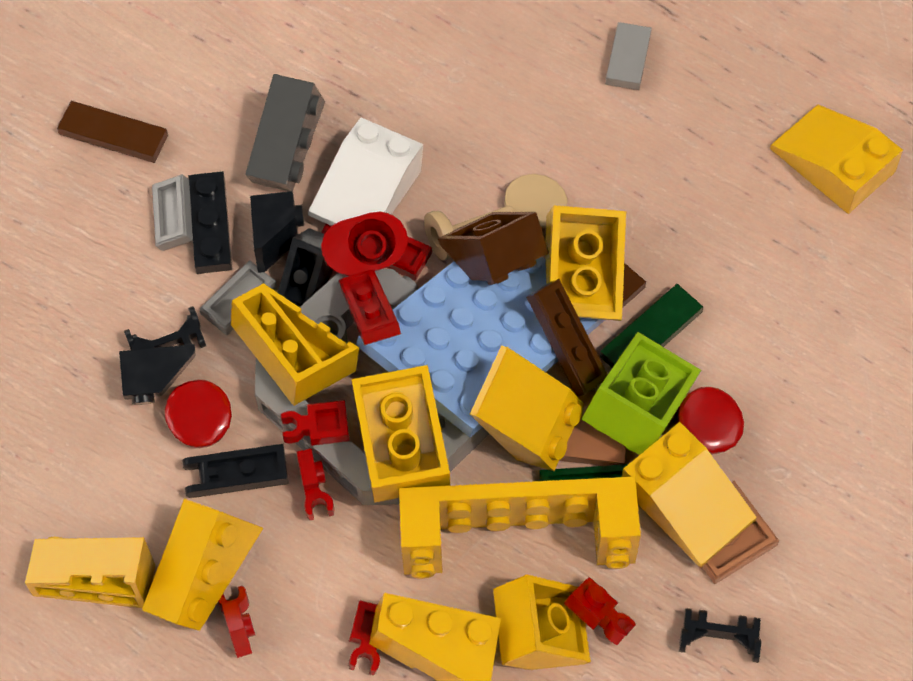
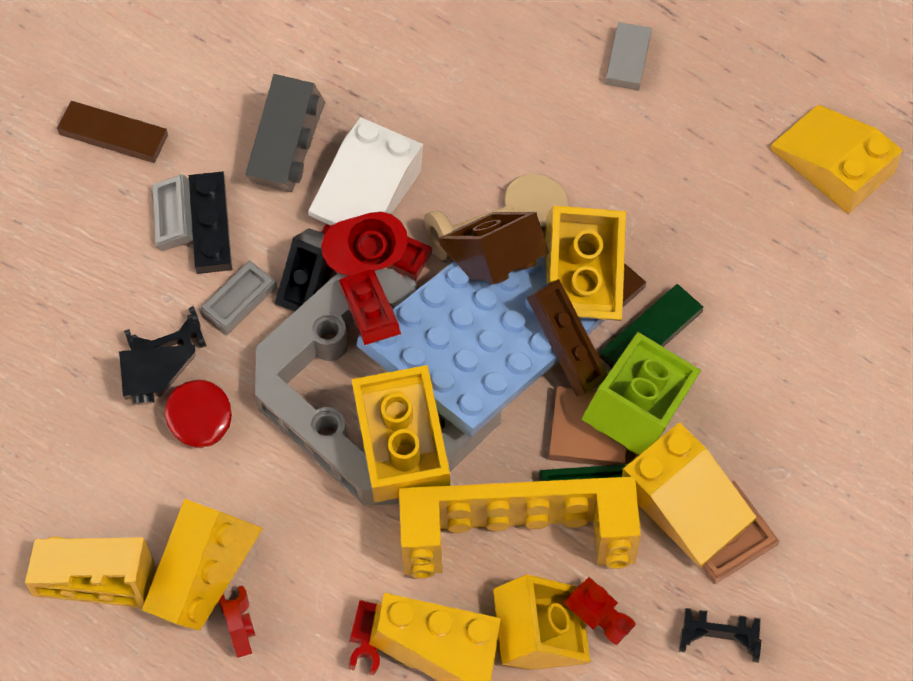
(237, 470): black hinge -> none
(274, 226): black slope -> none
(289, 345): yellow wedge -> none
(313, 475): red plate -> none
(324, 424): red plate -> none
(527, 410): yellow slope -> none
(711, 418): red piece -> none

